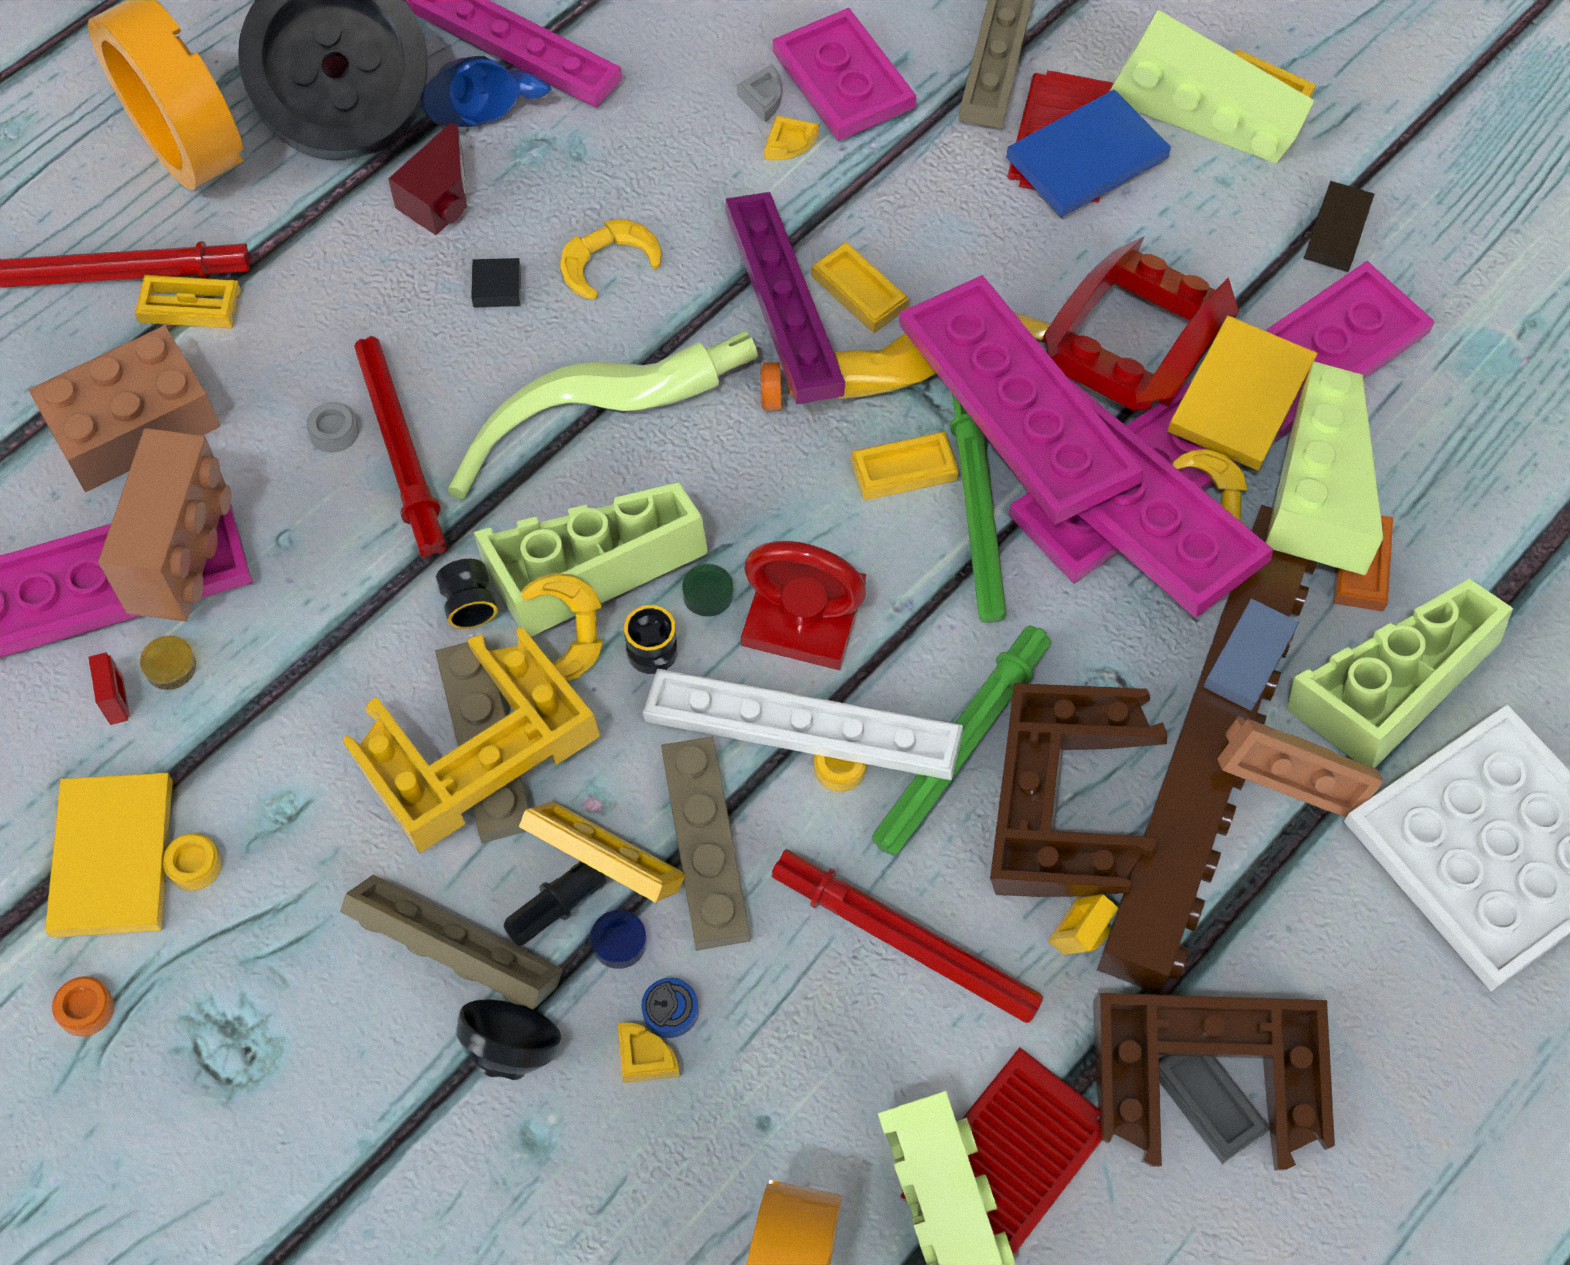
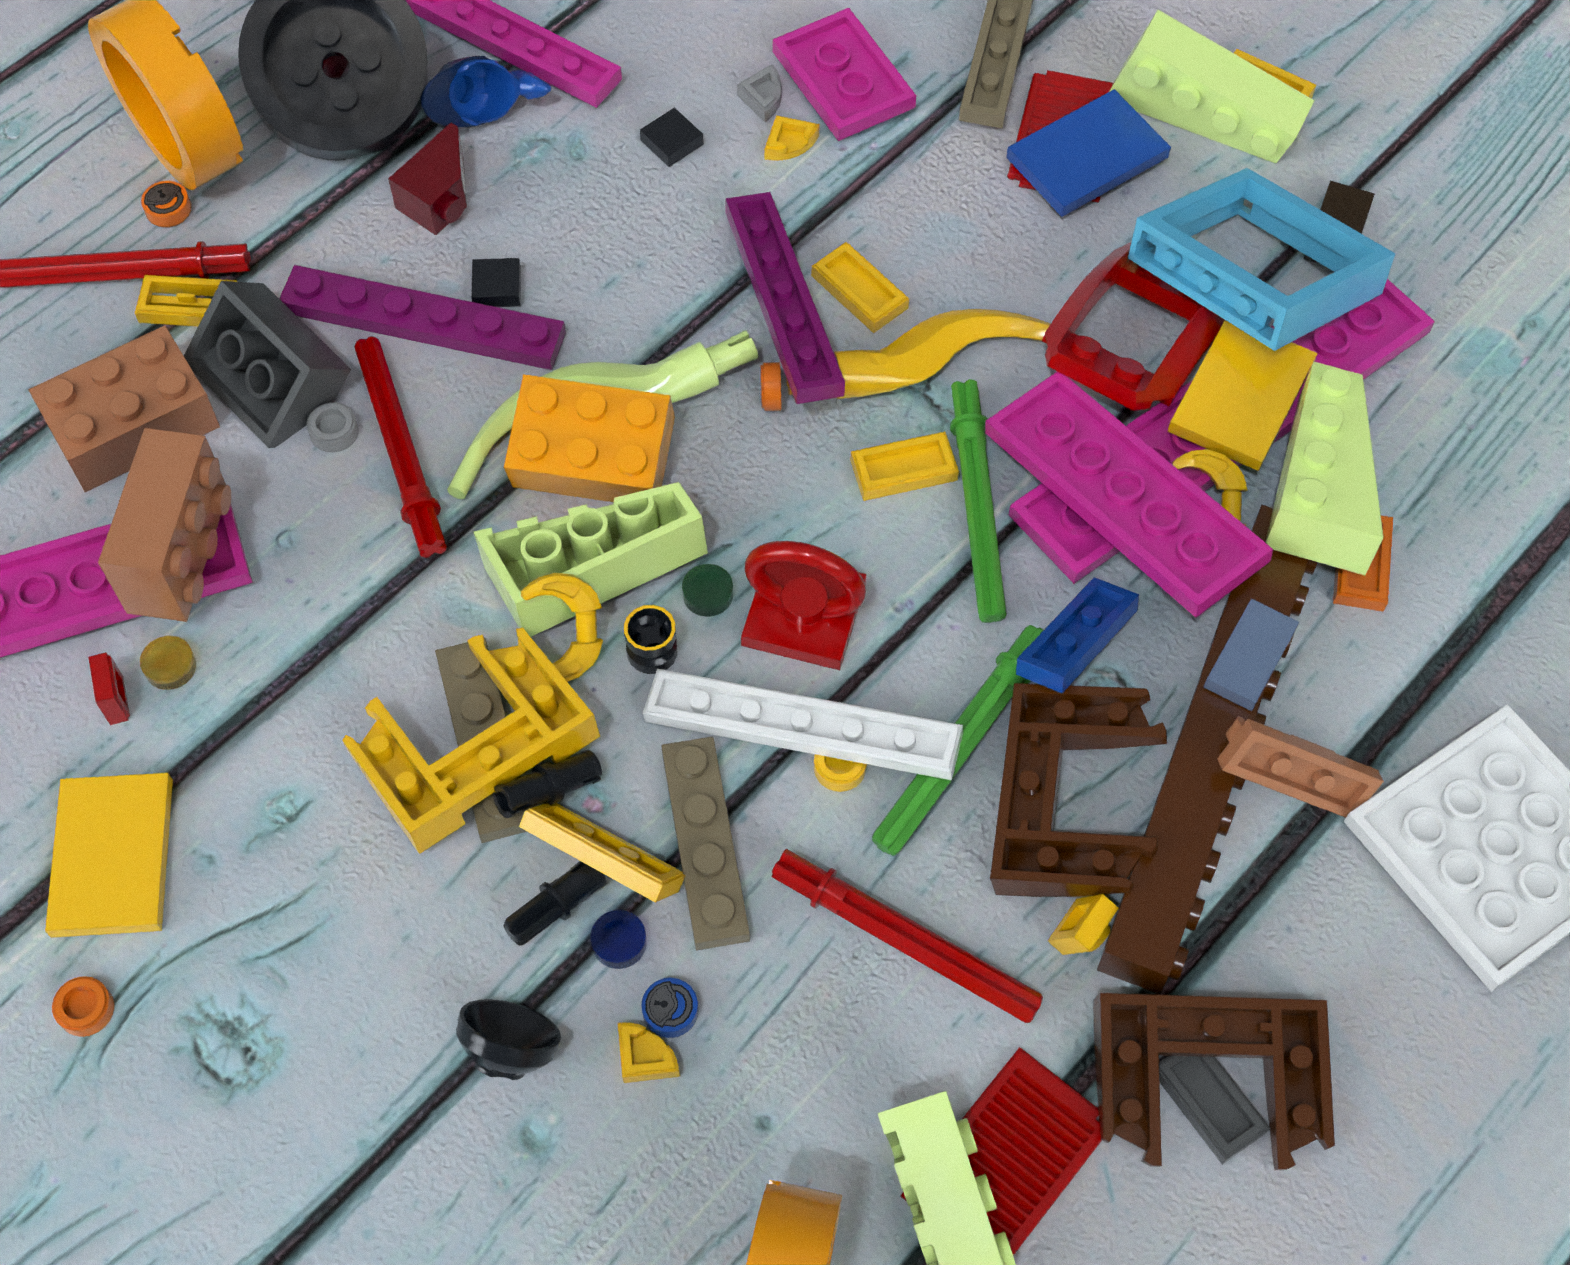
(166, 203): none -> tile
(192, 861): yellow tile -> none
(263, 361): none -> dark grey slope
(423, 317): none -> magenta plate
(452, 941): dark tan plate -> none
(466, 593): black wheel -> none
(547, 783): none -> black pin
(588, 439): none -> light orange brick
(622, 232): yellow piece -> none
(671, 137): none -> black tile
(1020, 399): dark pink plate -> none
(1077, 635): none -> blue plate
(1237, 295): none -> medium azure window
(1392, 682): yellowish green wedge -> none

